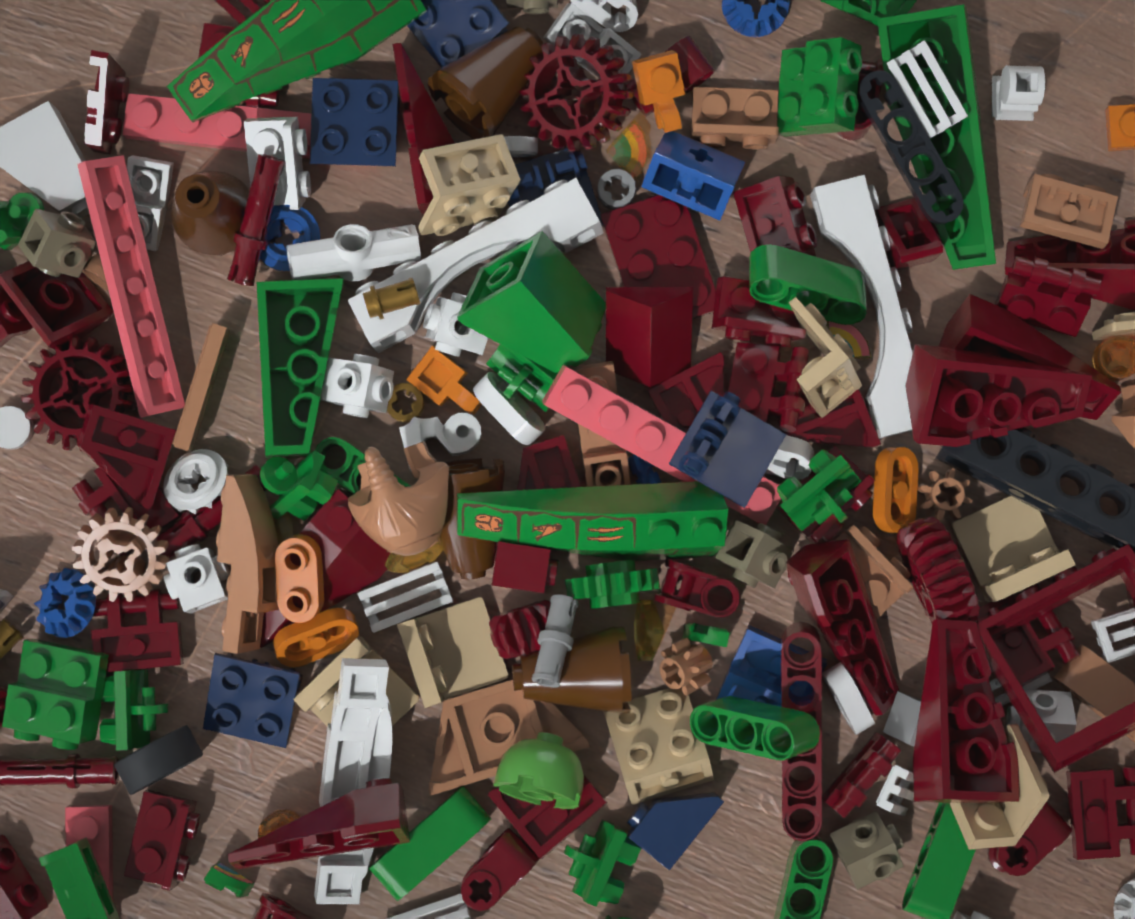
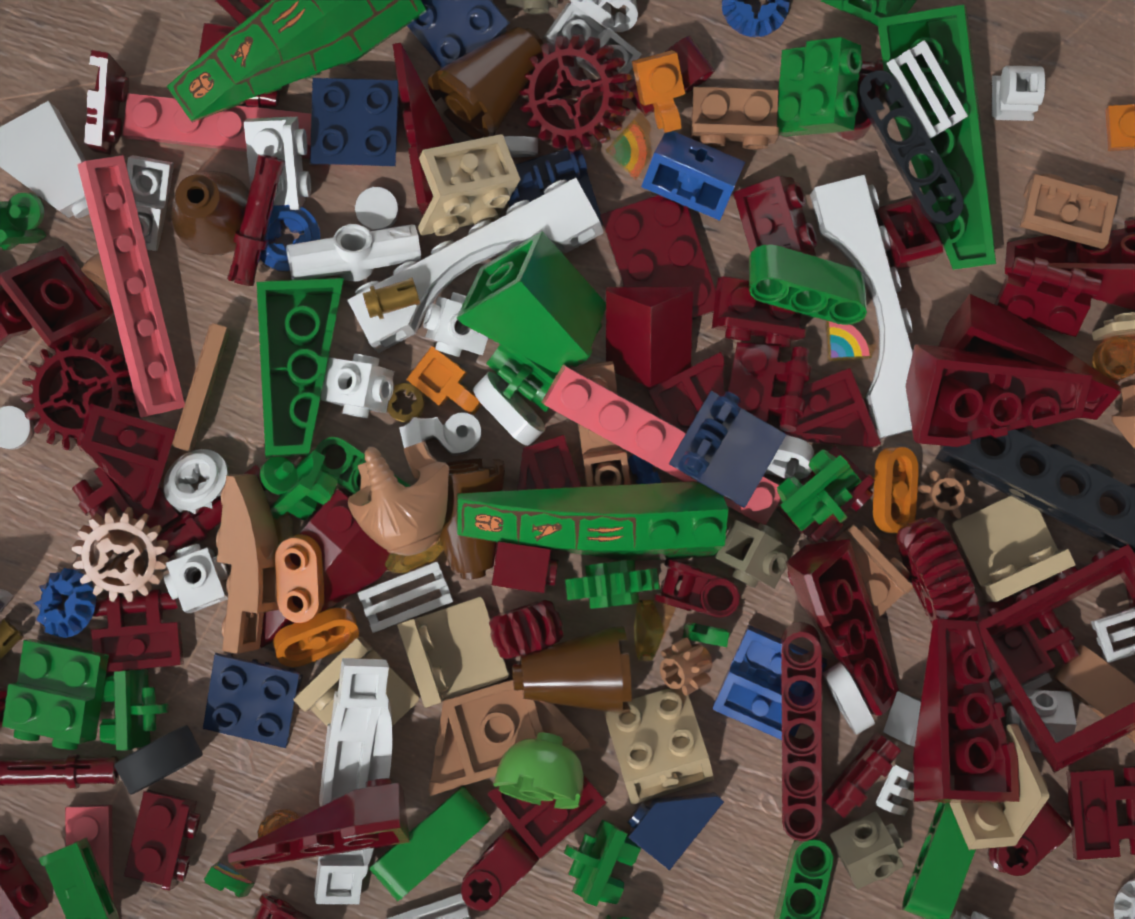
(57, 243): dark tan brick -> none
(376, 208): none -> white tile
(555, 641): light grey pin -> none
(626, 181): light grey bush -> none
(754, 727): green beam -> none
(830, 378): tan bracket -> none

